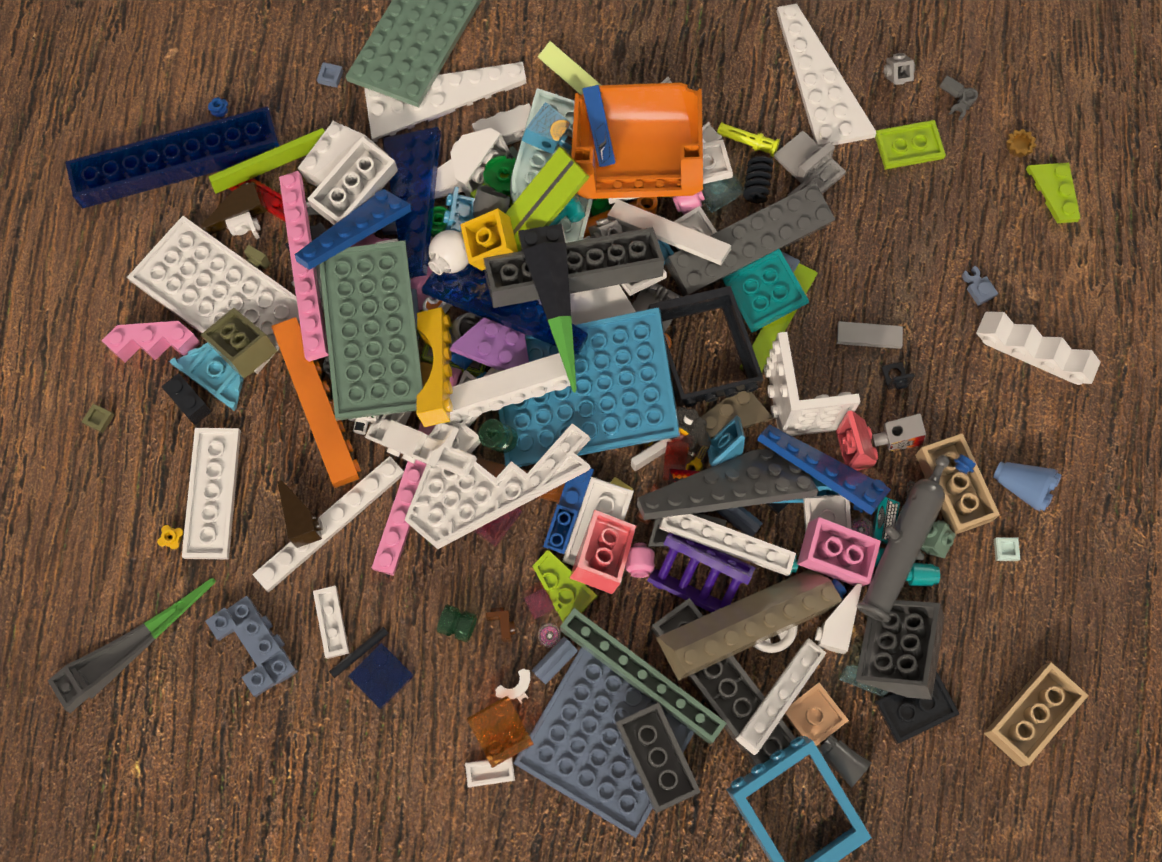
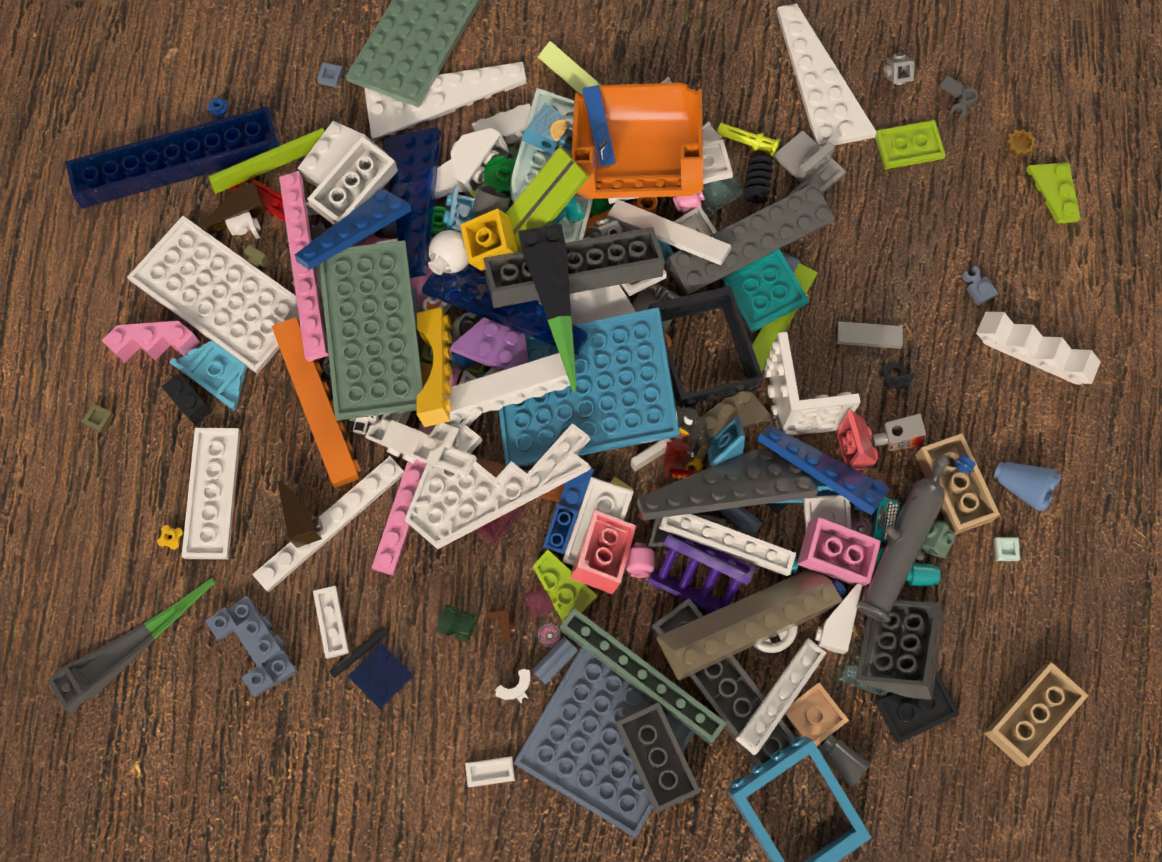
(239, 342): olive slope -> none
(498, 436): clear green wheel -> none
(500, 731): clear orange bracket -> none

